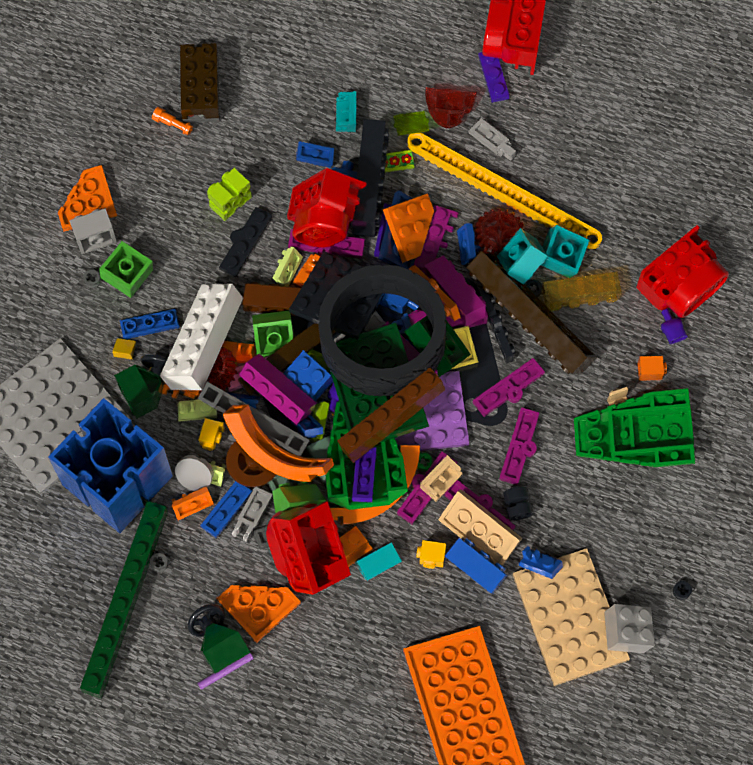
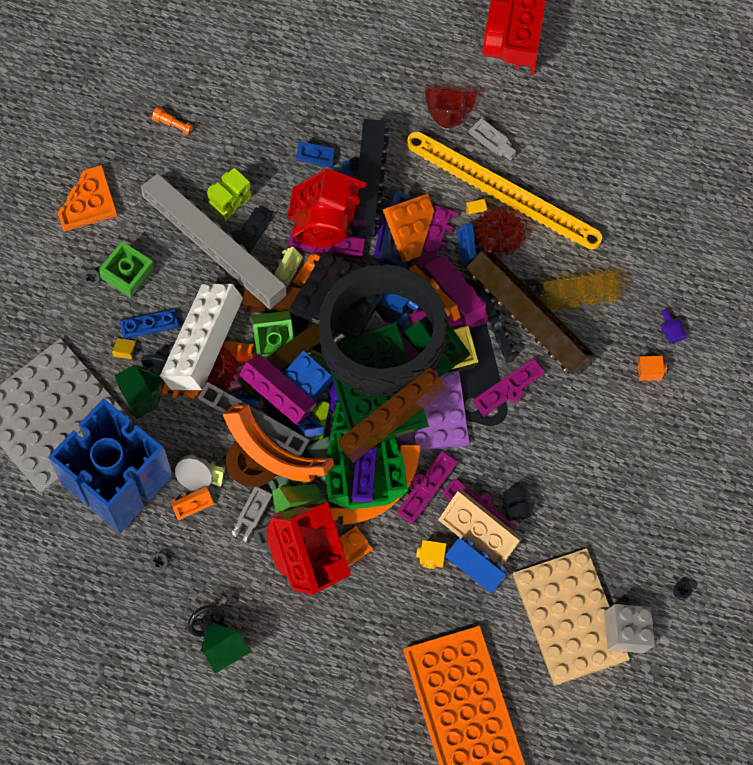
(93, 231): light grey brick -> none
(124, 600): dark green brick -> none
(195, 410): yellowish green plate -> none
(199, 83): dark brown piece -> none
(211, 434): yellow brick -> none
(214, 241): none -> light grey brick
(214, 677): medium lavender bar -> none
(226, 509): blue plate -> none
(258, 607): orange plate -> none
(346, 112): teal hinge -> none
(378, 561): teal hinge -> none
(399, 161): tile -> none
(411, 123): clear neon green piece -> none
(427, 457): green bush -> none
(441, 478): tan hinge -> none
(476, 206): none -> yellow slope
(494, 78): dark purple plate -> none
(520, 446): magenta hinge -> none
(522, 256): teal brick -> none
(540, 563): blue plate -> none
(564, 251): teal brick -> none
(617, 396): tan bracket -> none
(641, 431): green wedge -> none
(683, 275): red brick -> none

